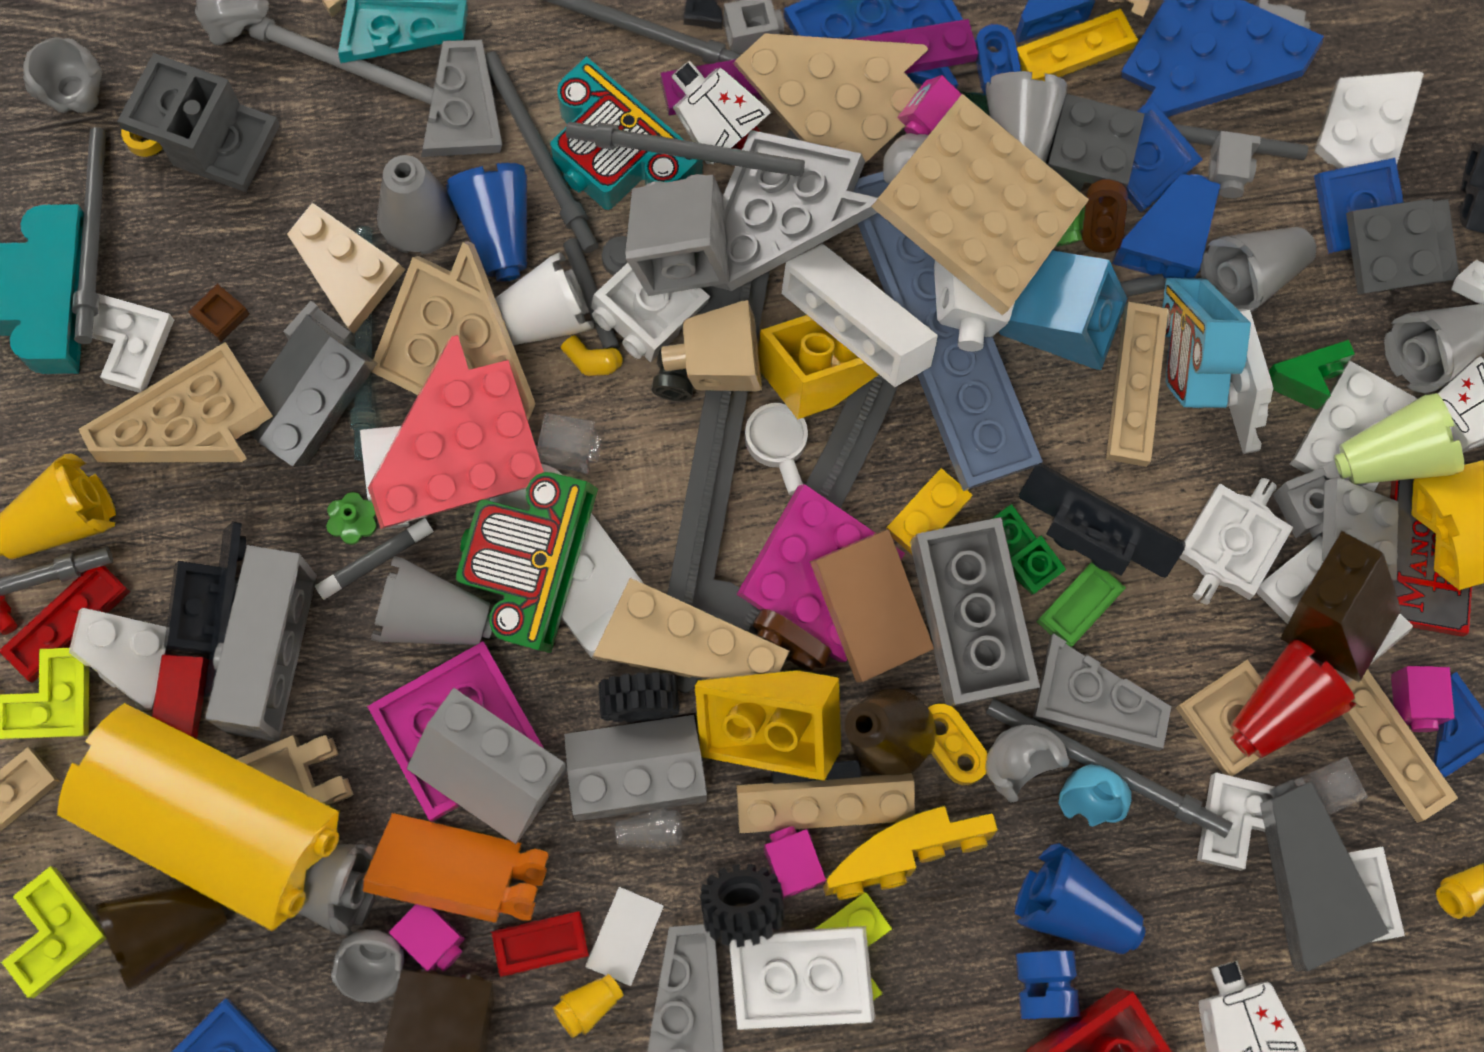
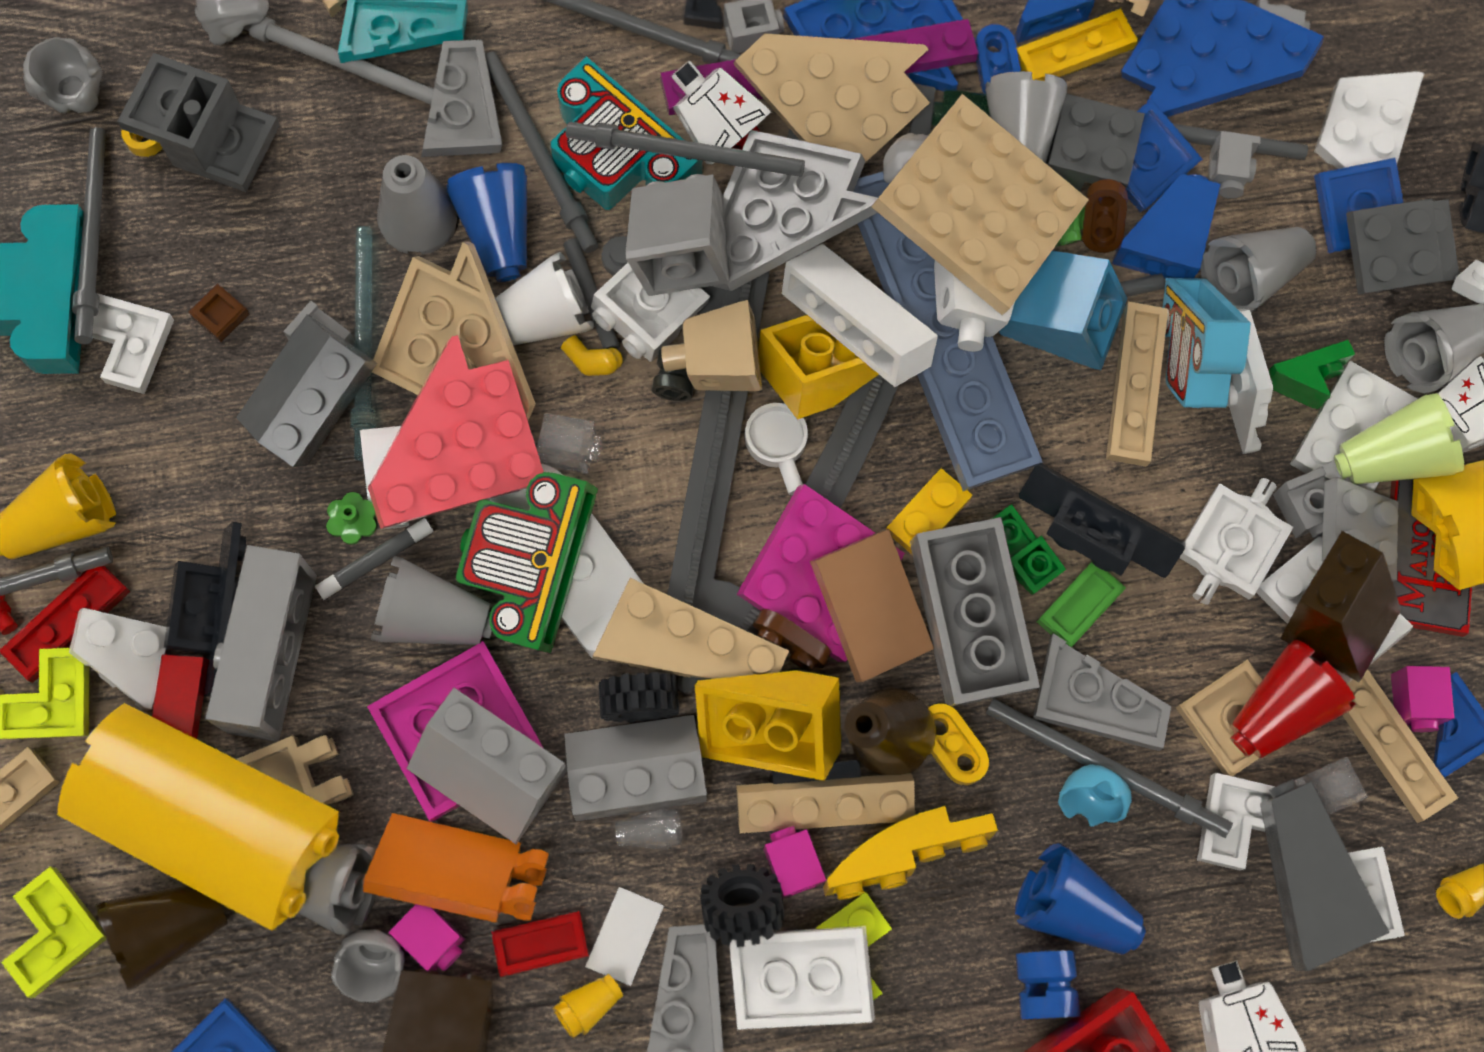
(183, 416): tan wing -> none
(344, 264): tan wing -> none
(929, 106): dark pink brick -> none
(1021, 755): light grey hair -> none

